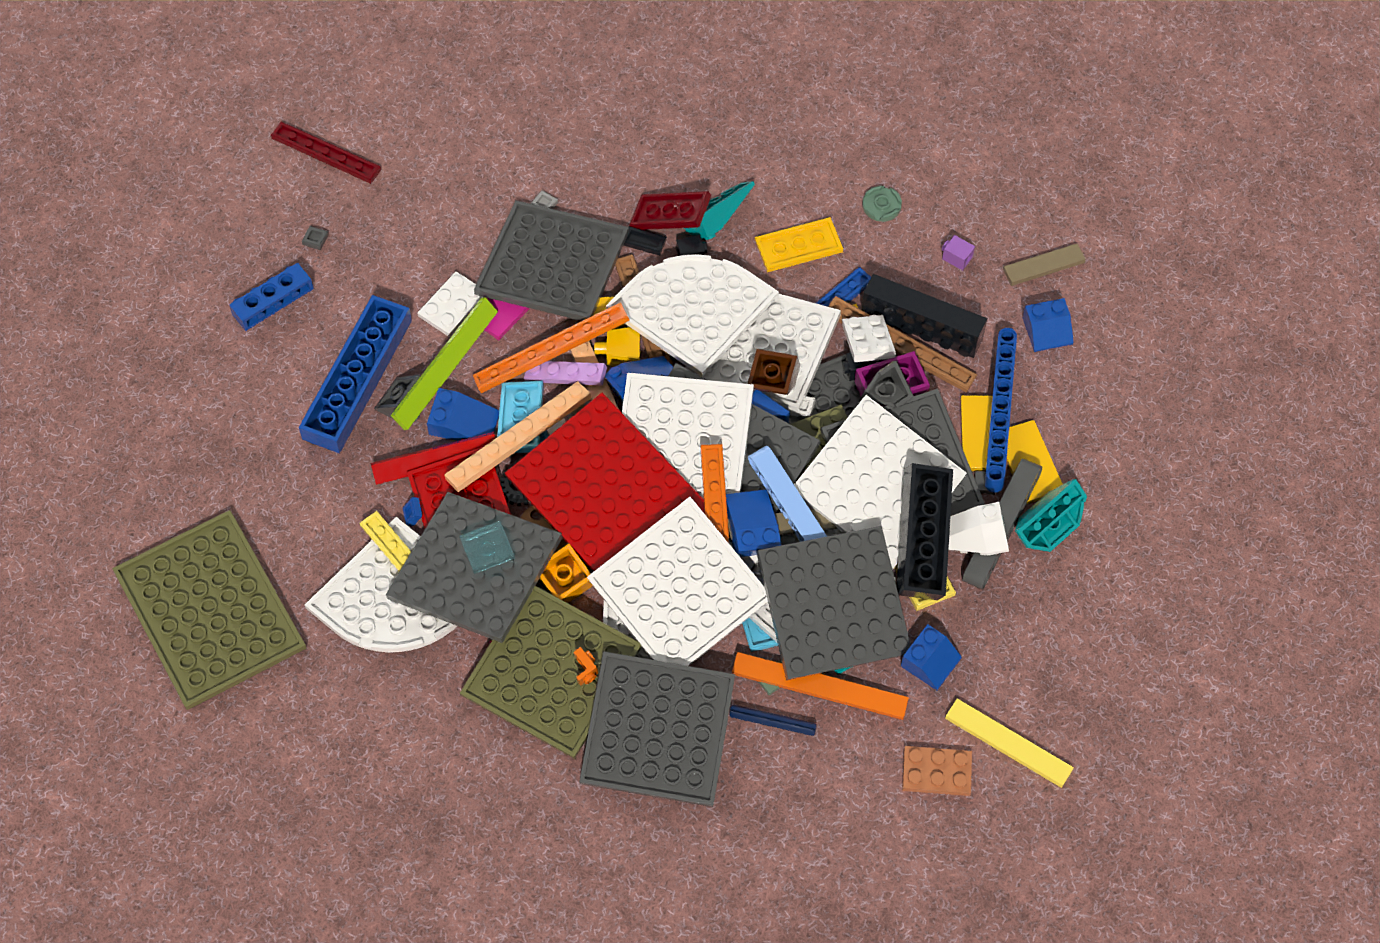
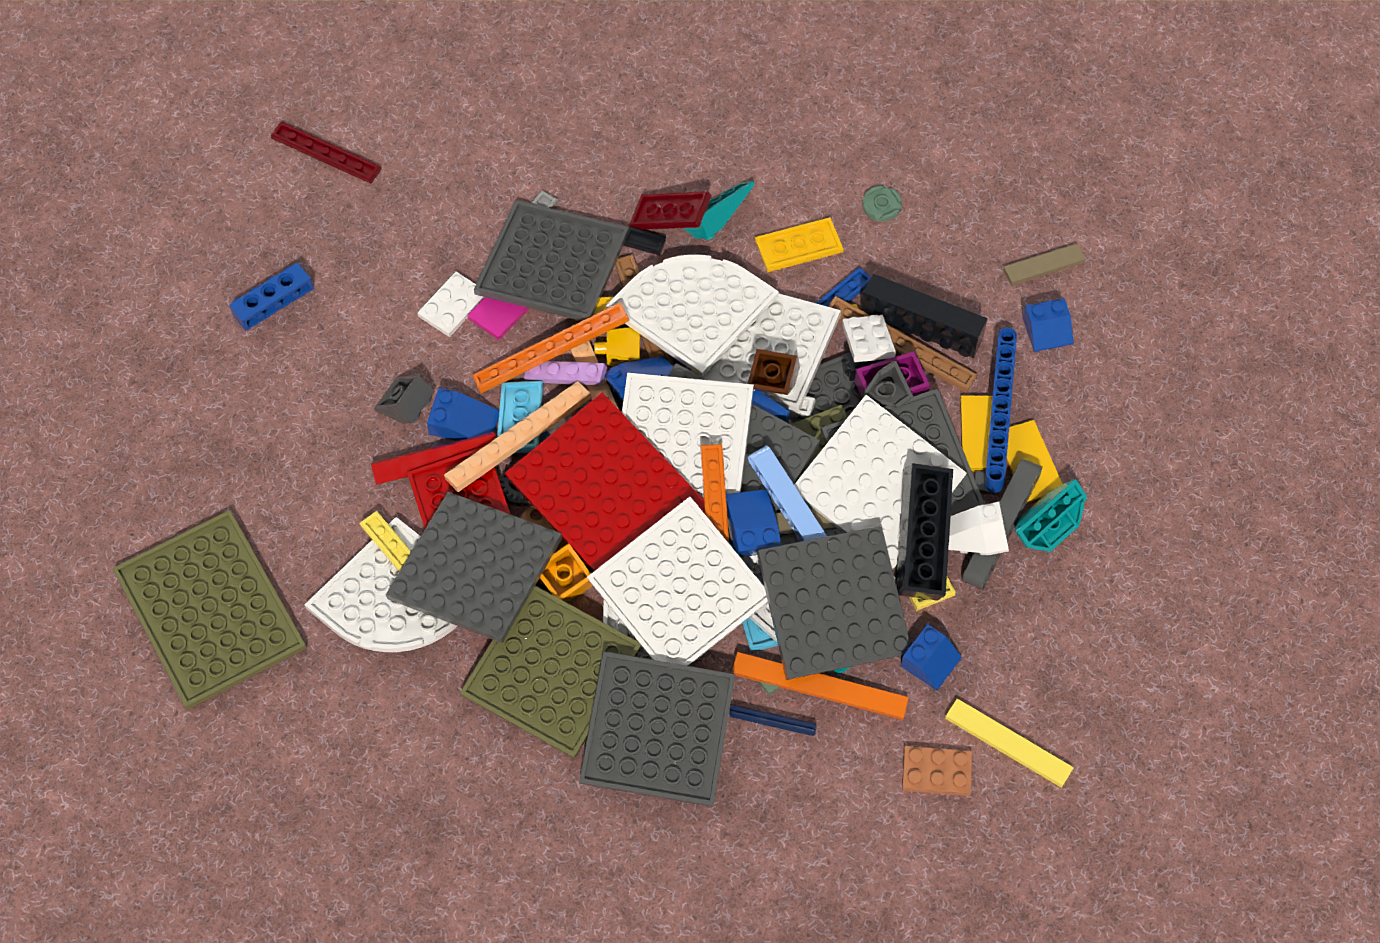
(315, 238): dark grey tile -> none
(355, 374): blue brick -> none
(412, 511): blue tile -> none
(444, 363): lime tile -> none
(487, 547): clear light blue tile -> none
(587, 661): orange bracket -> none
(691, 246): black brick -> none
(958, 252): medium lavender brick -> none

